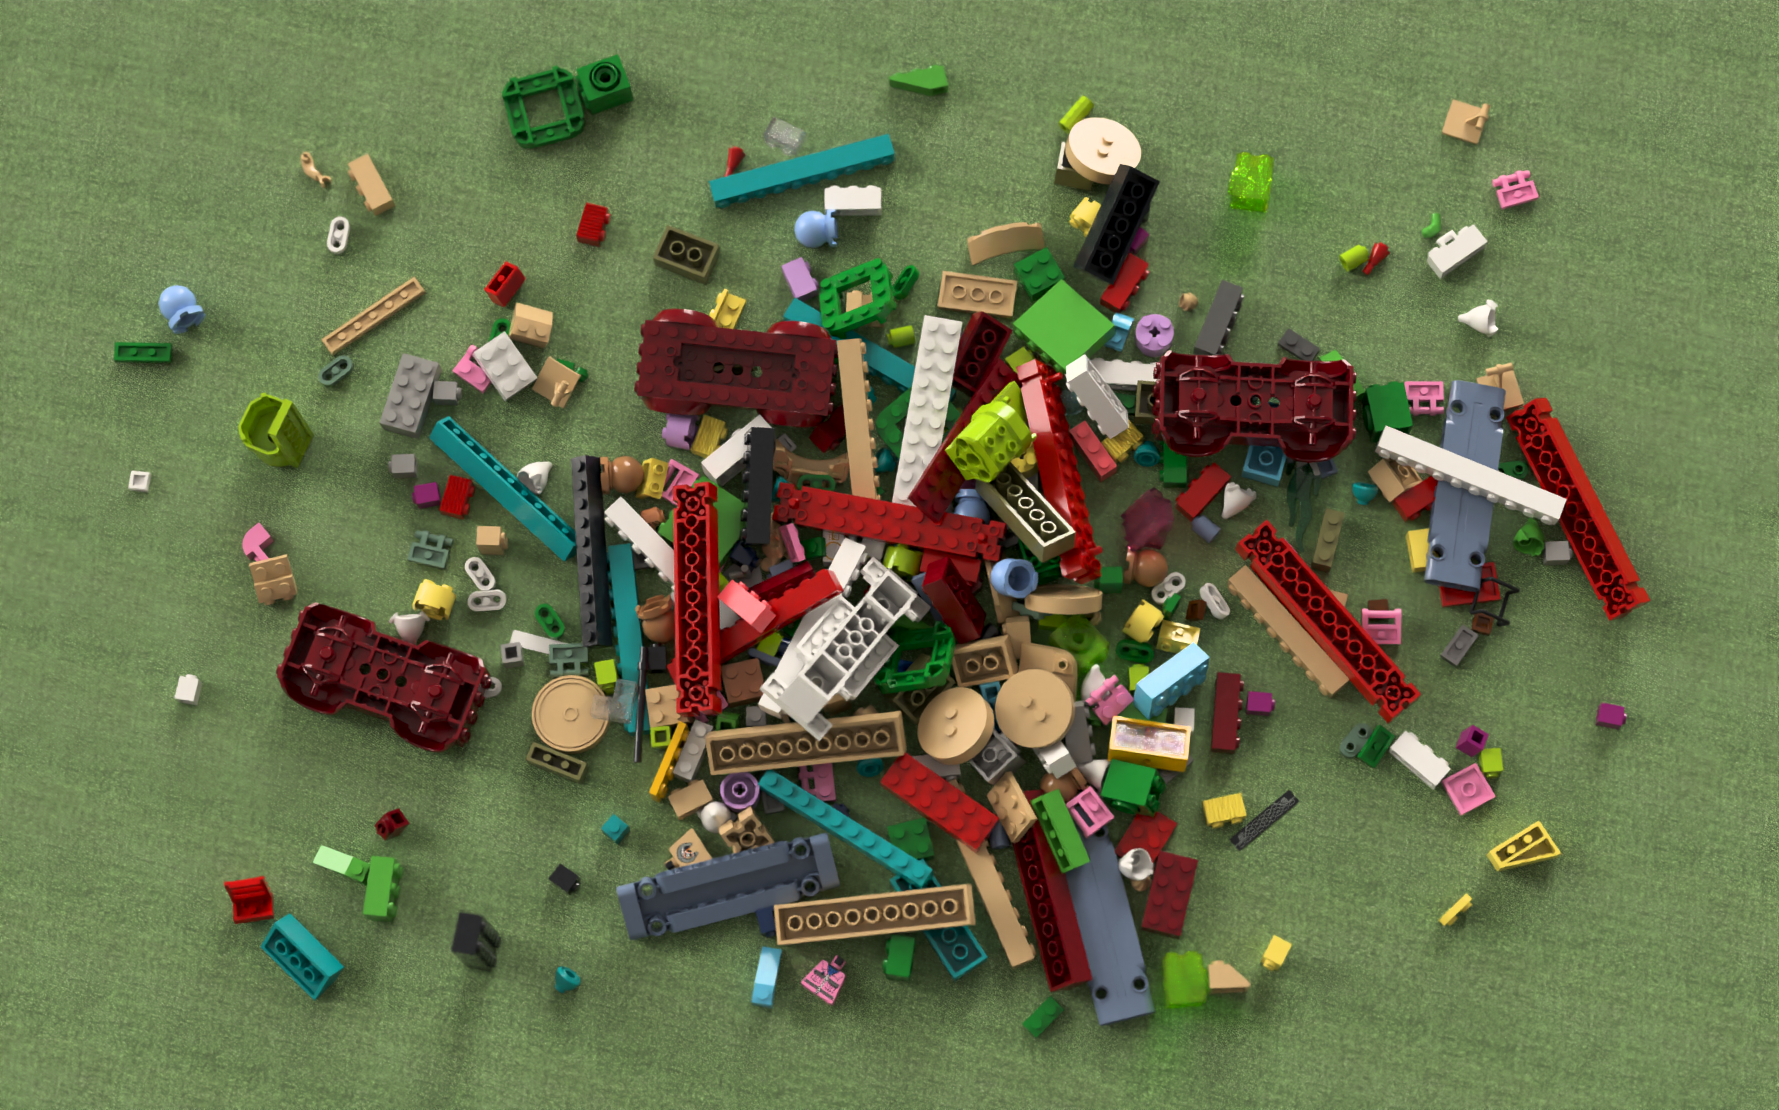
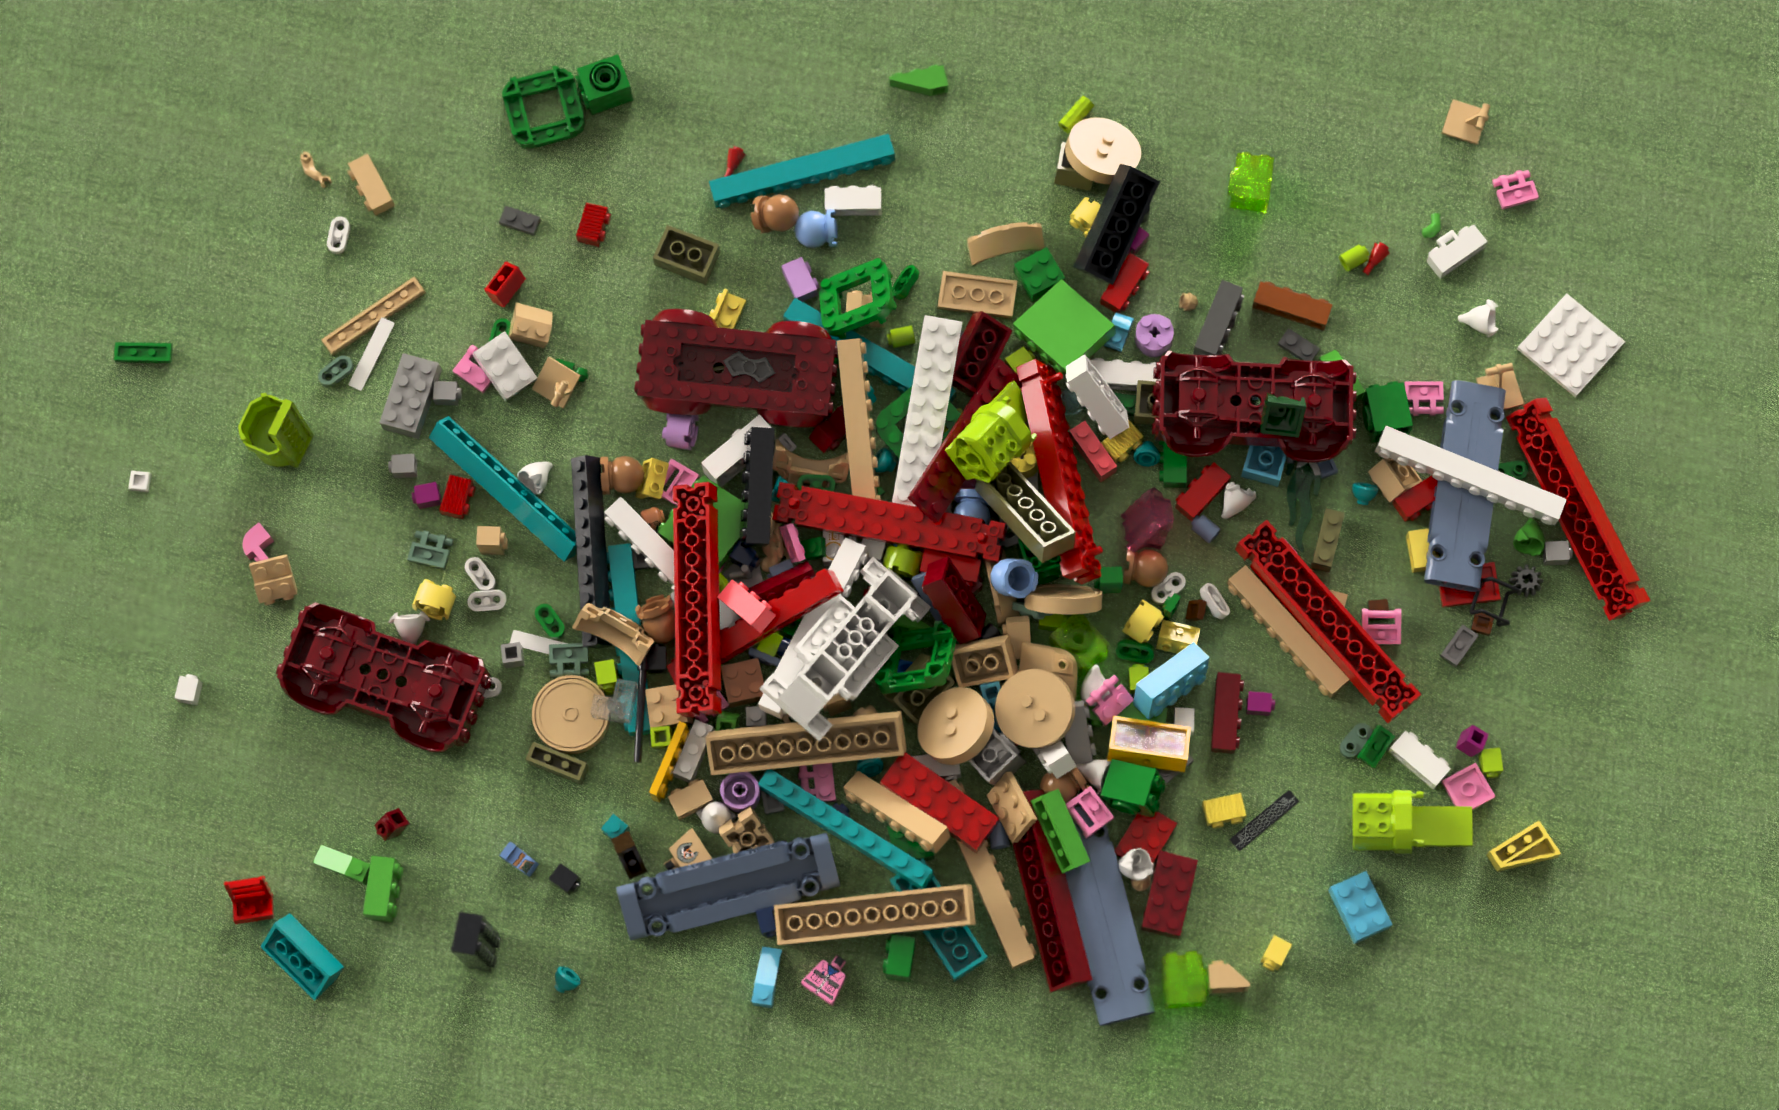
(180, 308): light blue tile -> none
(371, 354): none -> white sticker
(519, 220): none -> dark grey plate
(519, 859): none -> medium blue leg
(616, 630): none -> tan windscreen
(629, 855): none -> dark brown brick
(709, 436): light yellow brick -> none
(739, 365): none -> dark grey tile
(774, 213): none -> medium nougat tile
(784, 136): clear brick -> none
(896, 812): none -> tan brick
(1042, 1016): green plate -> none
(1094, 618): tan plate -> none
(1282, 416): none -> dark green brick
(1292, 305): none -> dark orange brick
(1360, 907): none -> medium azure brick
(1395, 825): none -> lime piece
(1450, 916): light yellow plate -> none
(1533, 584): none -> dark grey gear
(1571, 345): none -> white plate
(1610, 716): magenta brick -> none

